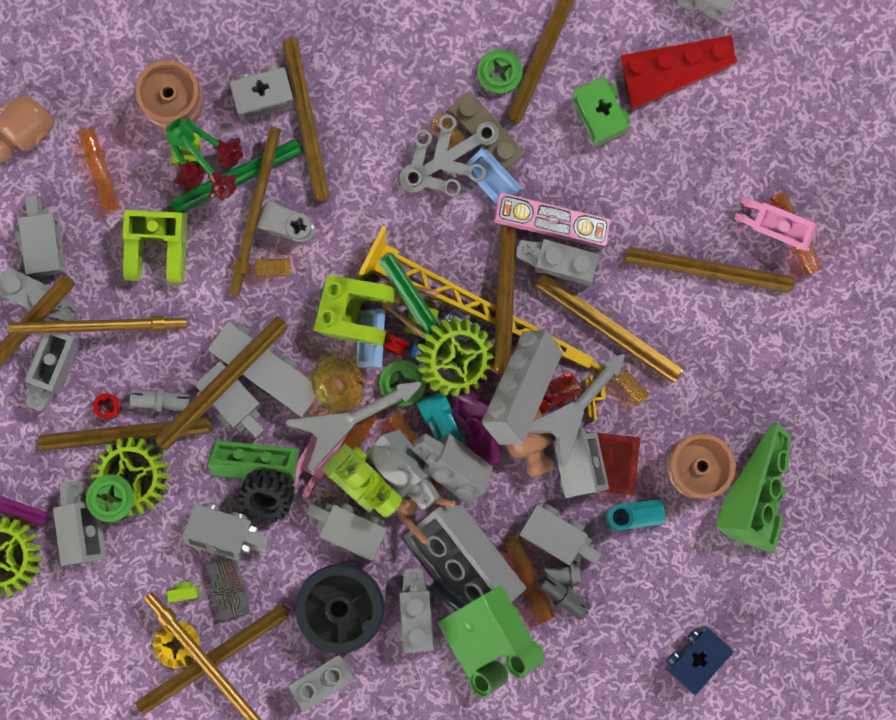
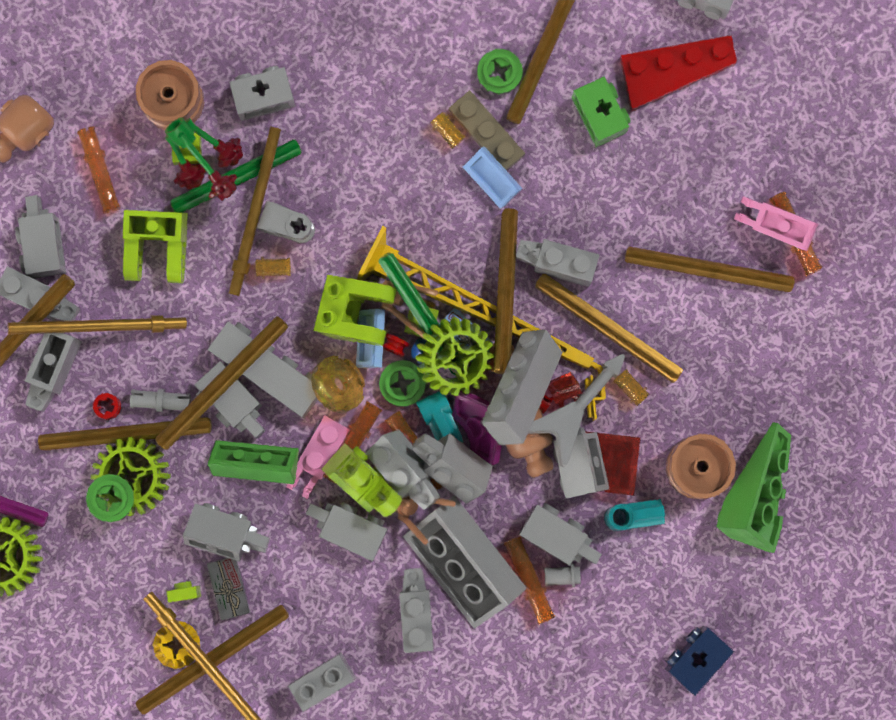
(77, 530): light grey hinge -> none
(262, 506): black tyre -> none
(306, 119): pearl gold axle -> none
(333, 428): light grey piece -> none
(363, 602): pearl dark grey wheel -> none
(445, 158): light grey plant -> none
(483, 633): bright green piece -> none
(552, 220): tile -> none
(562, 596): dark grey pin -> none

